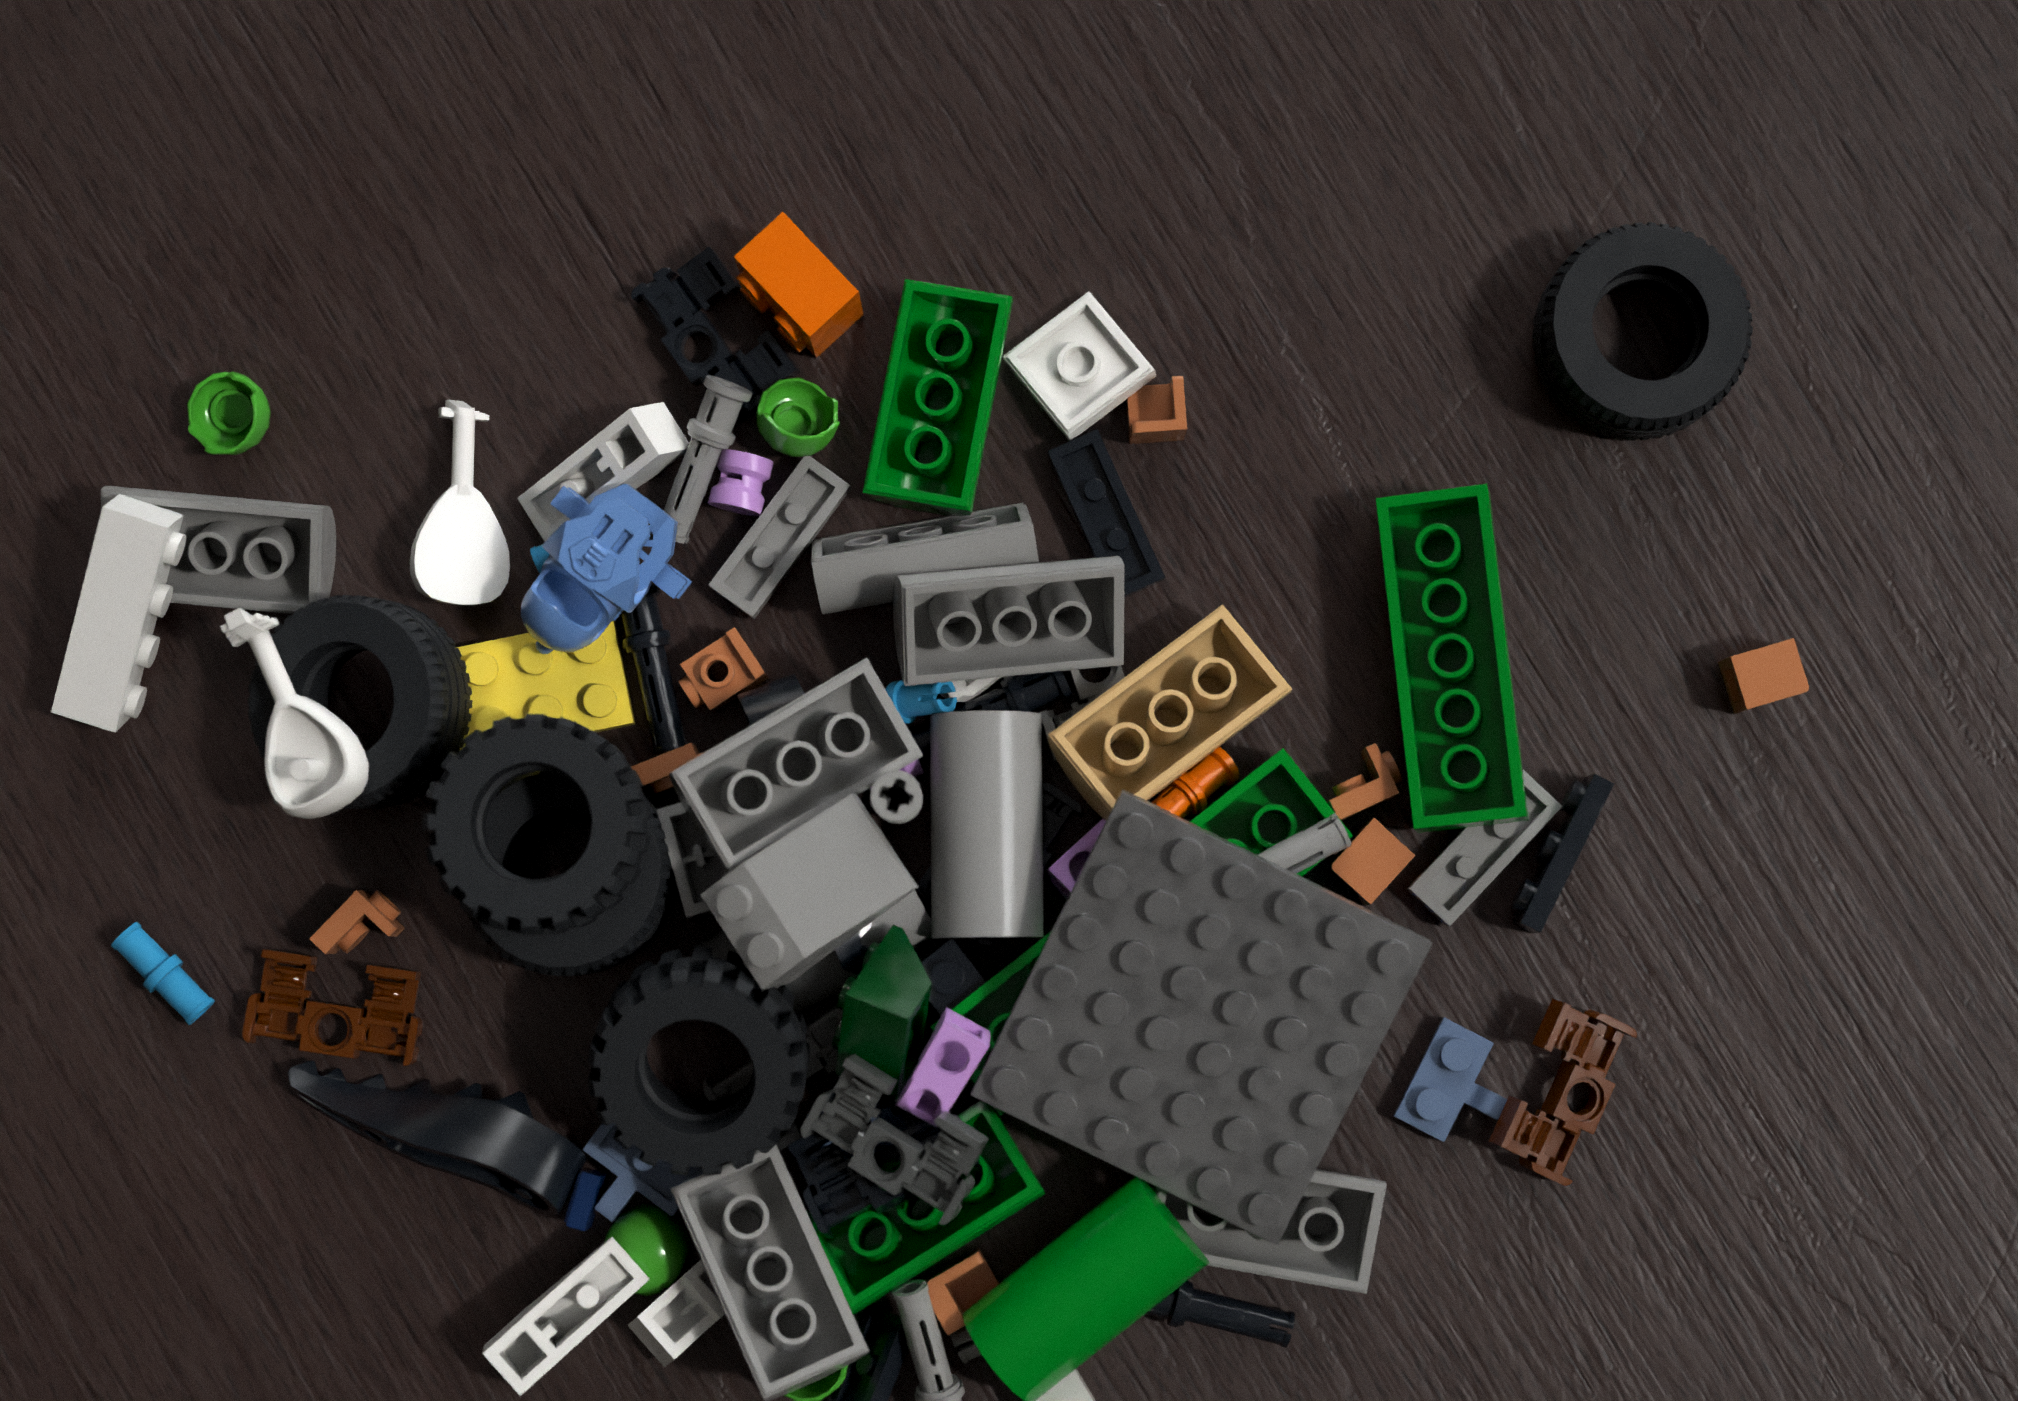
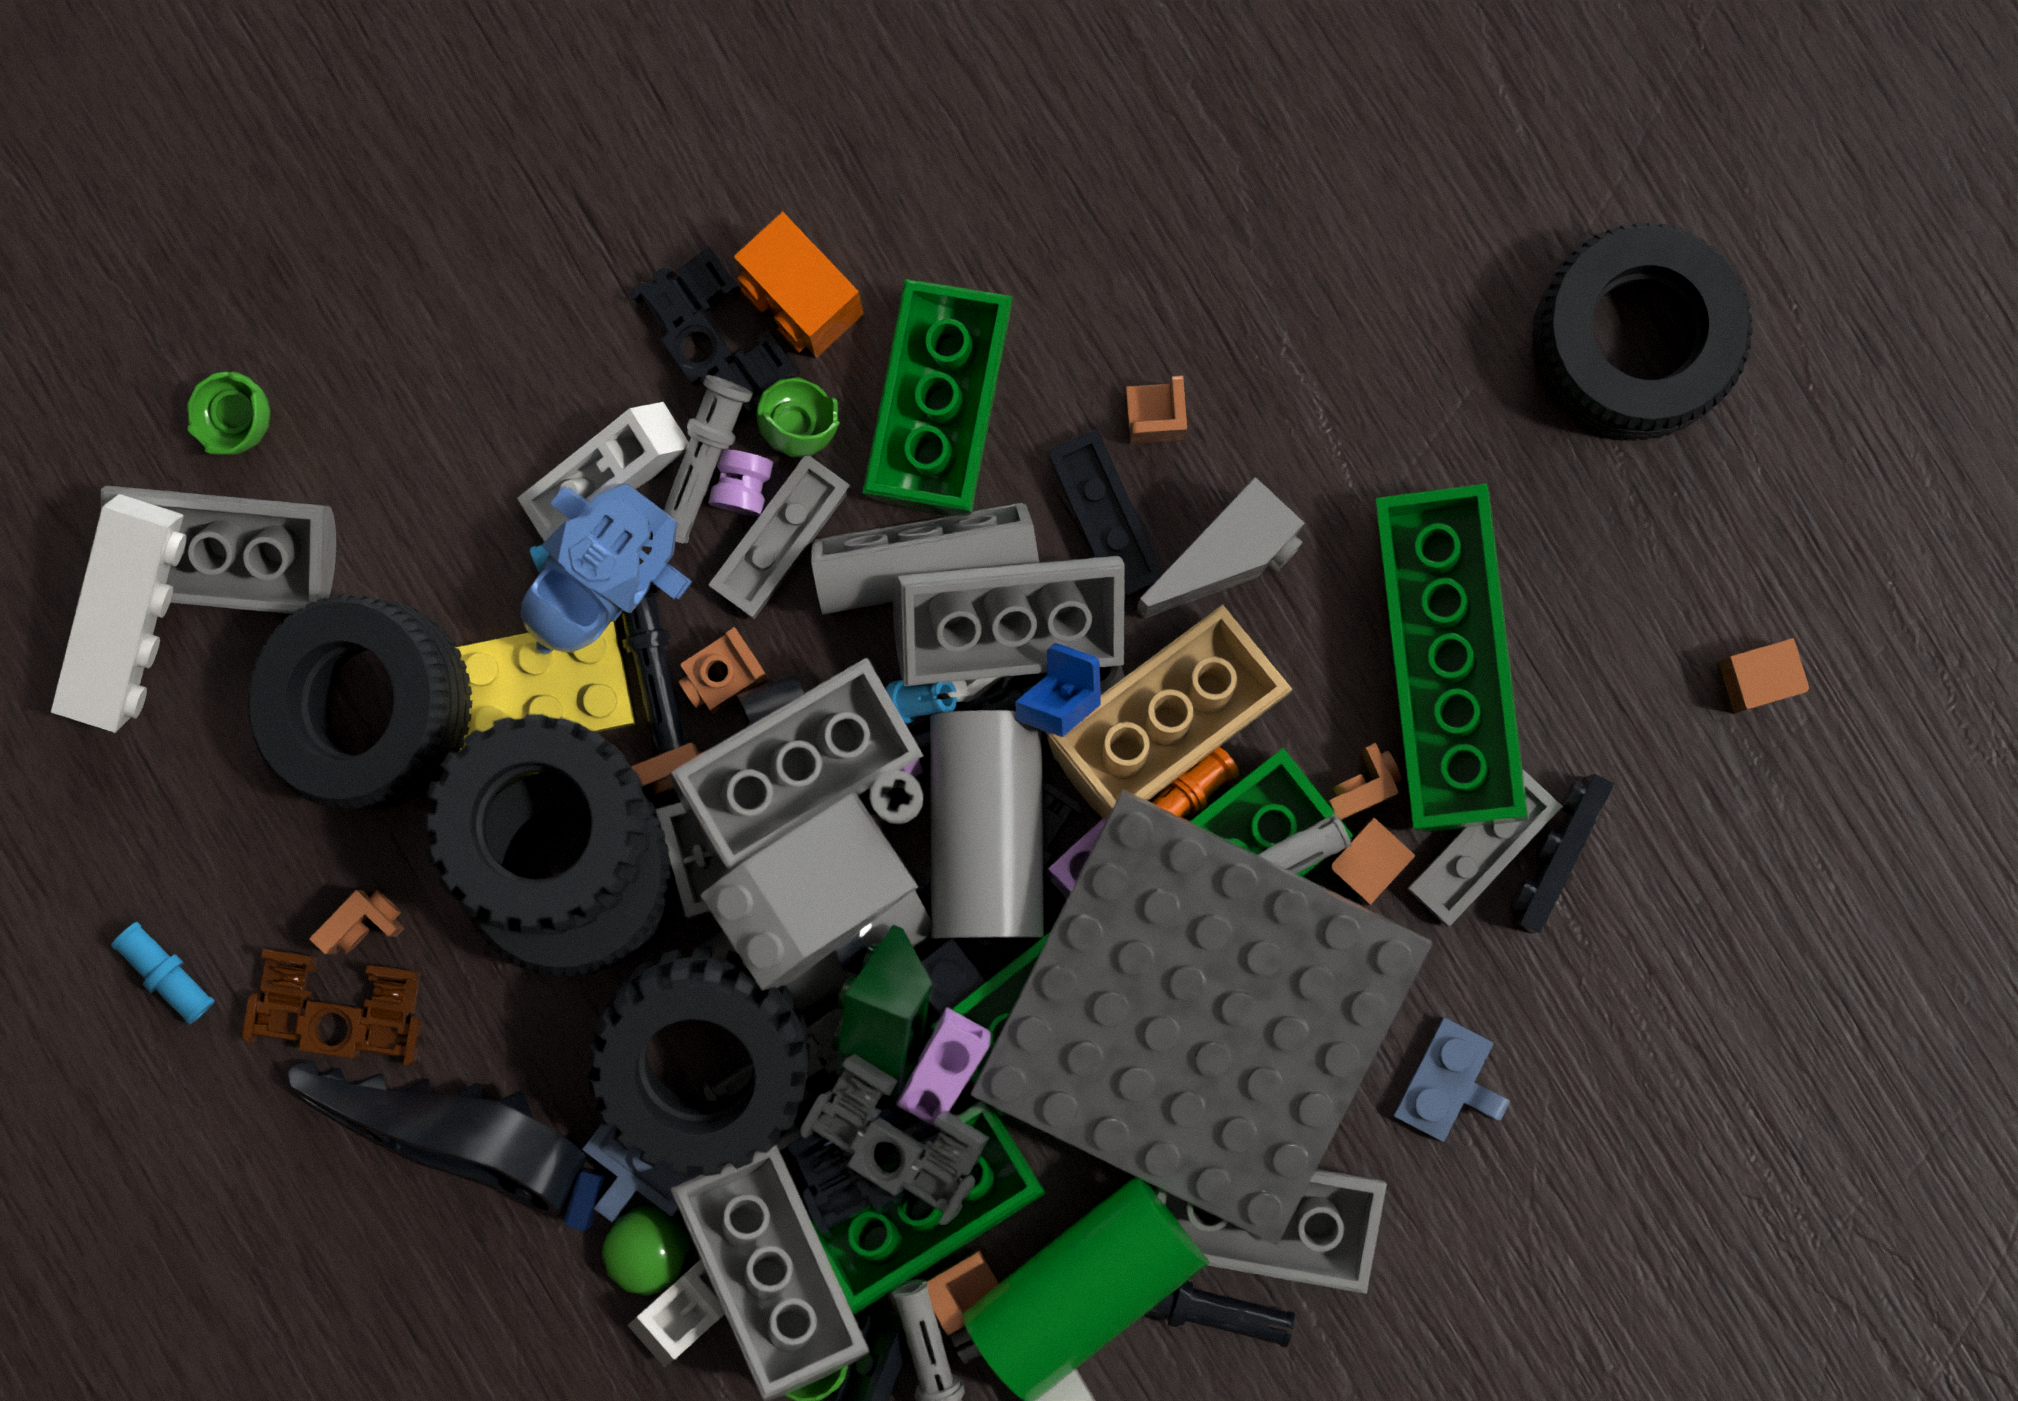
(309, 753): white piece -> none
(460, 545): white piece -> none
(564, 1315): white slope -> none
(1065, 694): none -> blue bracket
(1079, 366): white tile -> none
(1234, 549): none -> light grey slope
(1591, 1049): reddish brown piece -> none

